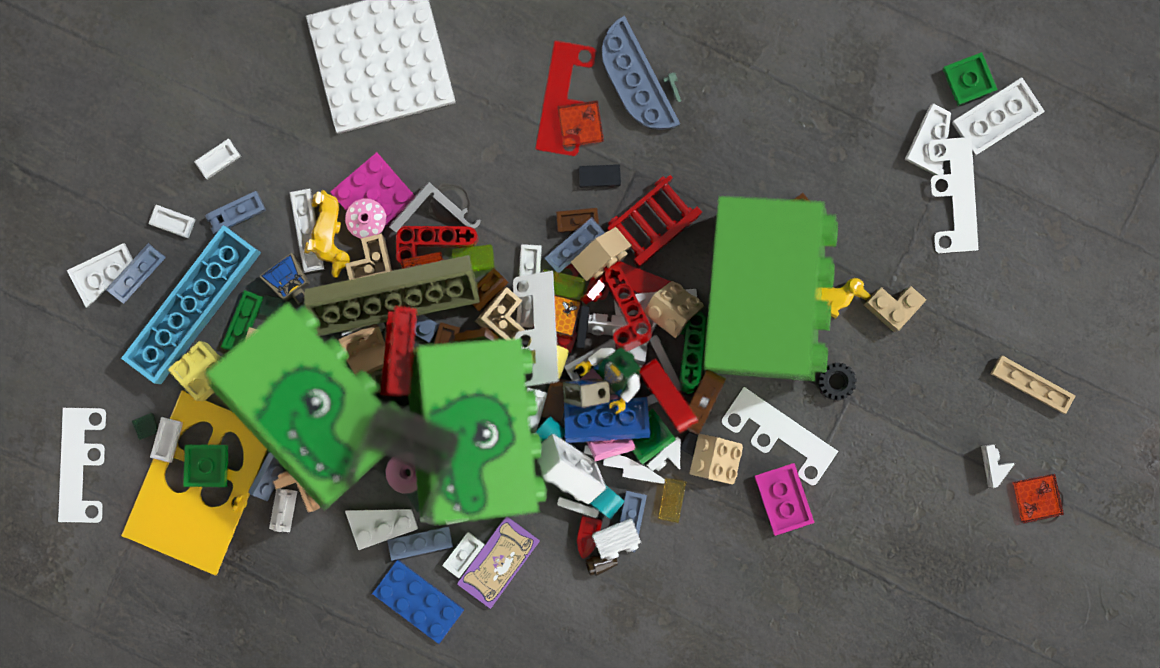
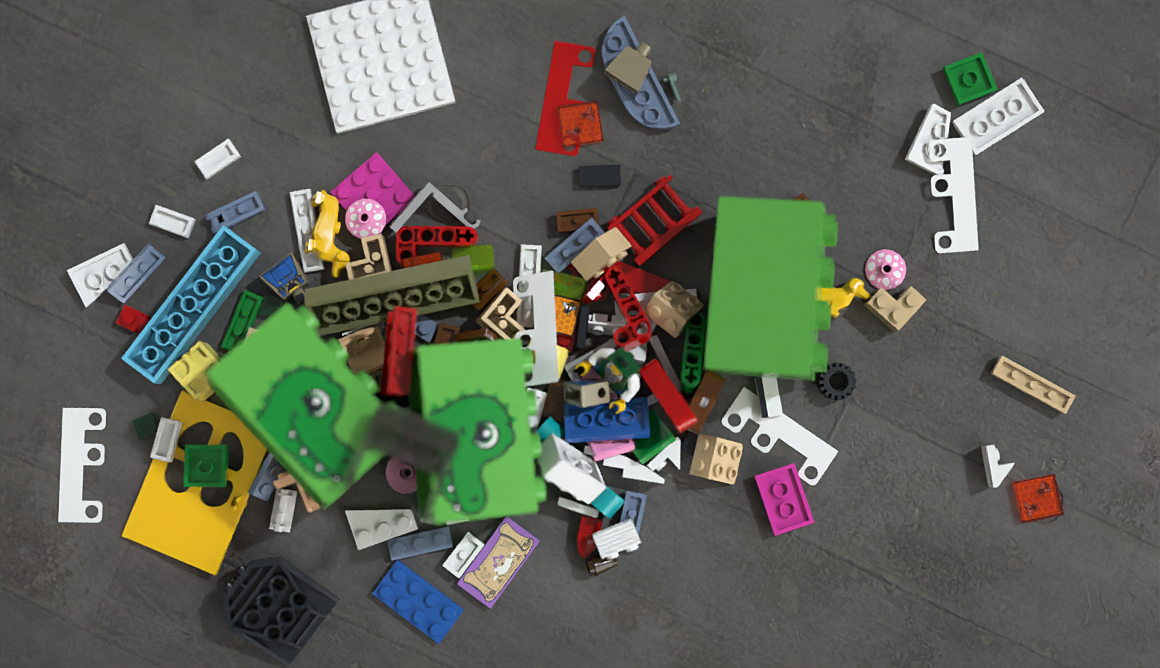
(133, 319): none -> red plate
(256, 581): none -> black hinge
(630, 68): none -> dark tan torso
(672, 500): clear yellow plate -> none
(768, 397): none -> white tile
(876, 274): none -> bright pink dish

